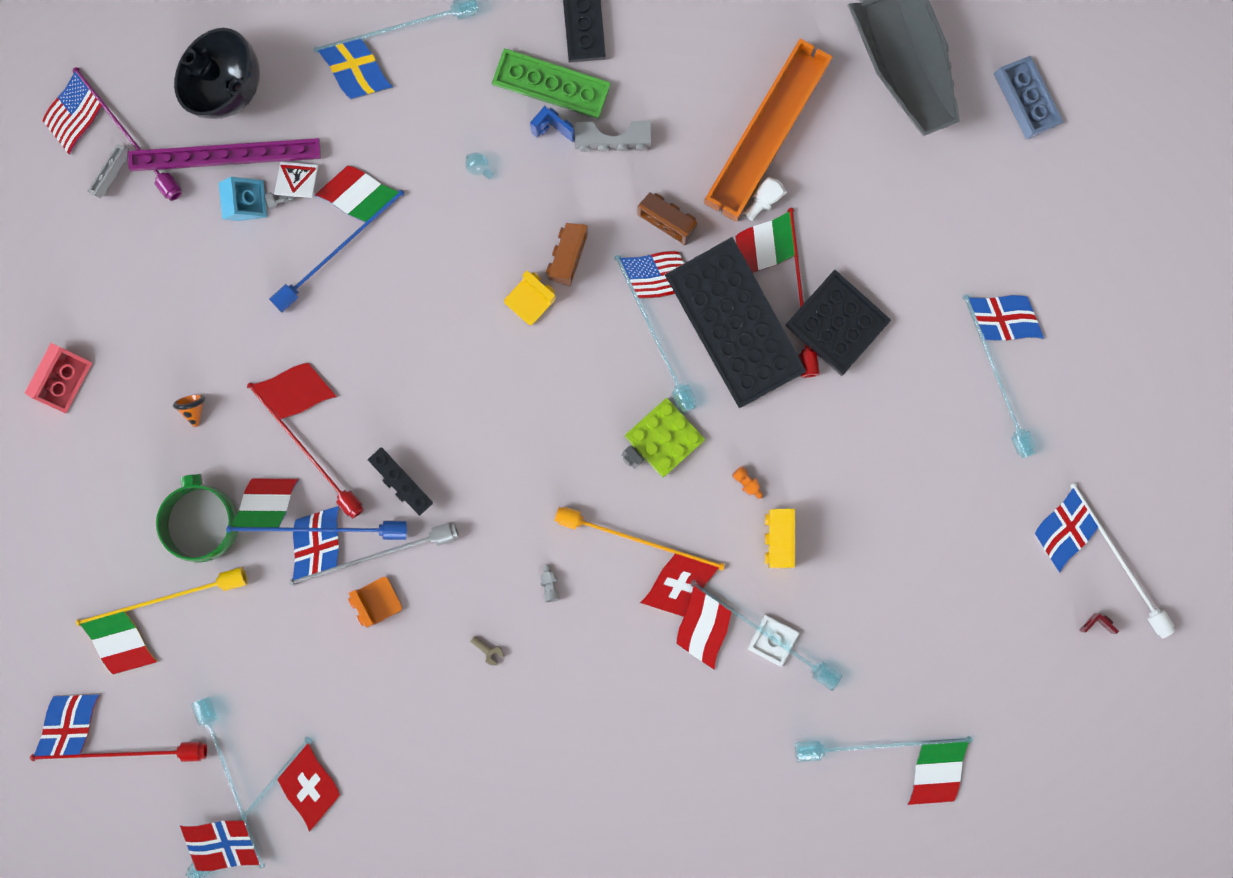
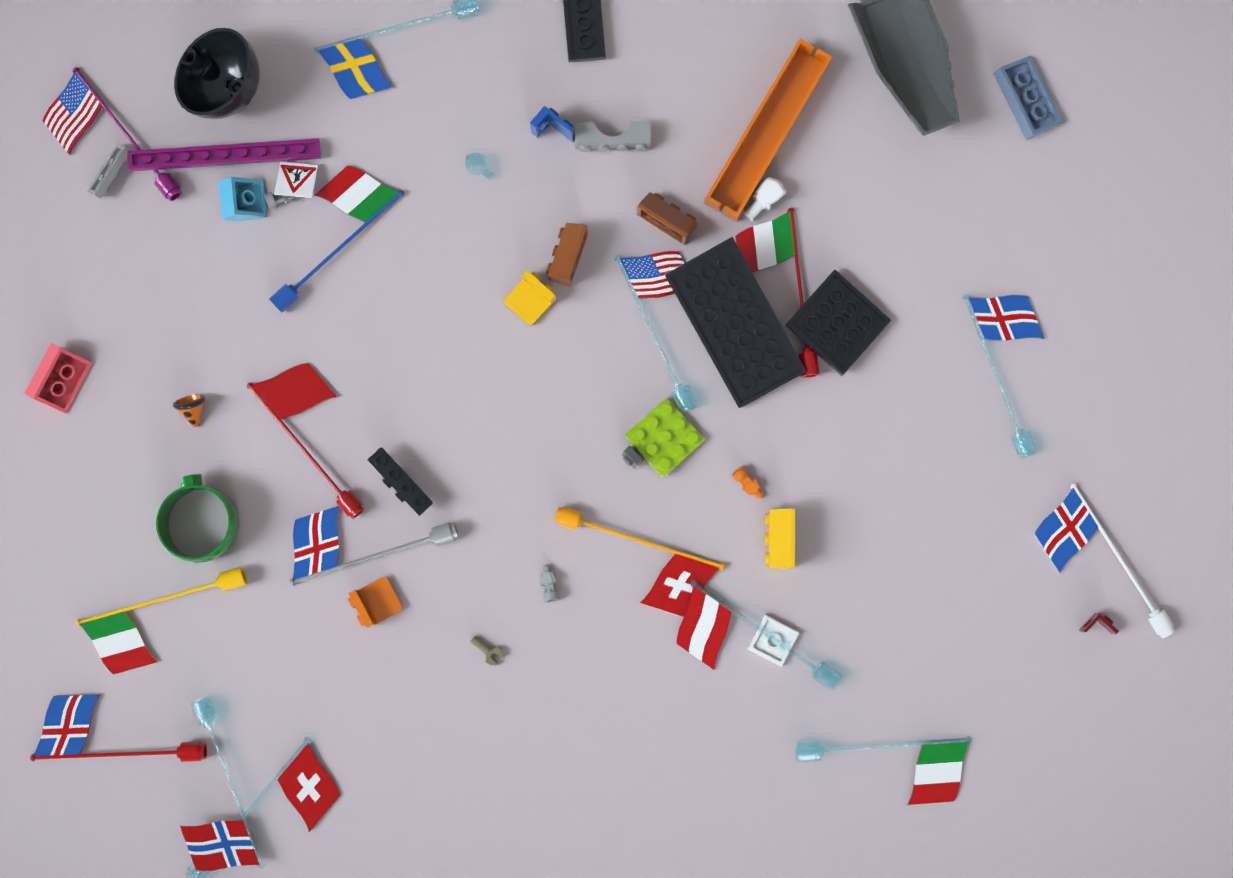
(267, 503): flag -> none
(551, 83): bright green plate -> none

